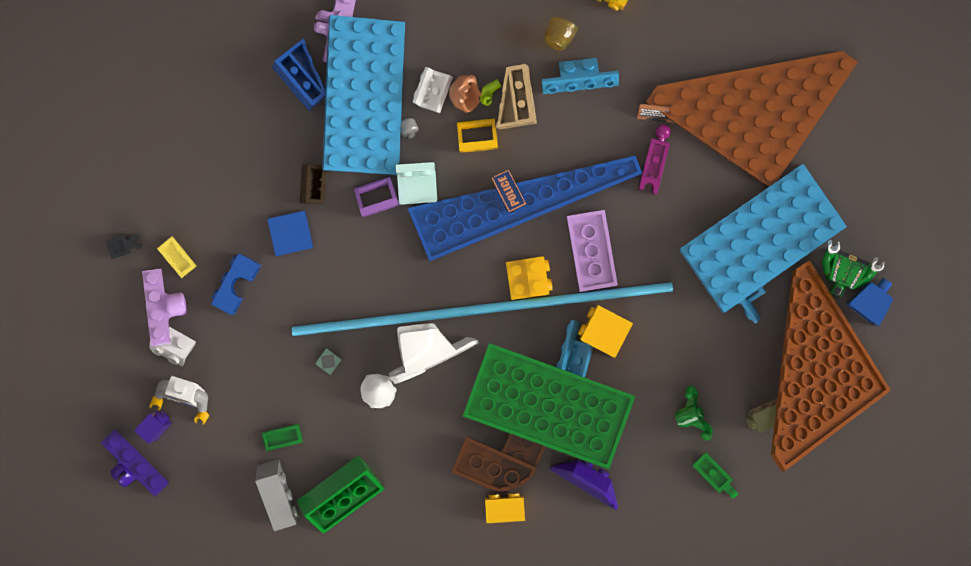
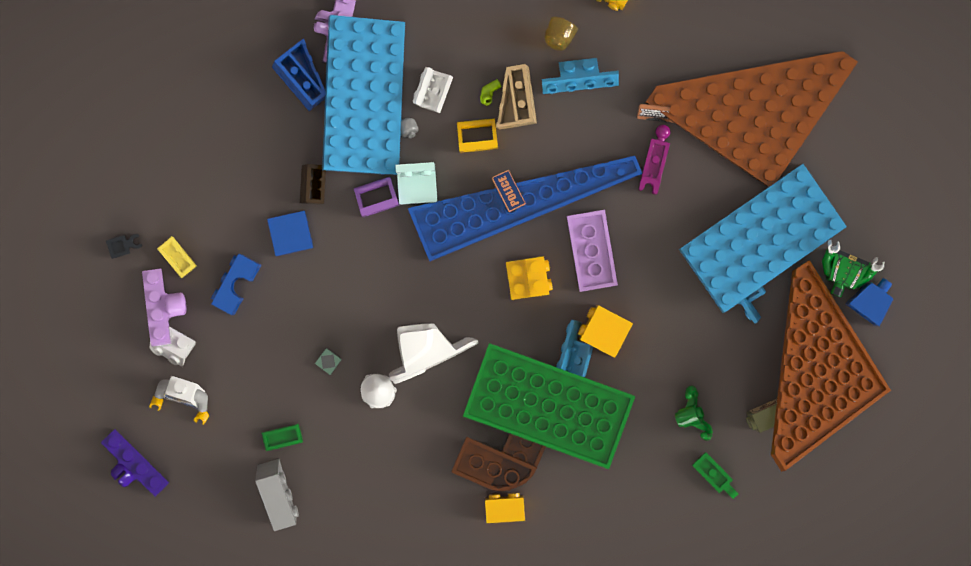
(153, 426): dark purple brick -> none
(340, 494): green slope -> none
(465, 93): nougat hair -> none
(482, 309): medium azure piece -> none
(588, 479): dark purple wedge -> none

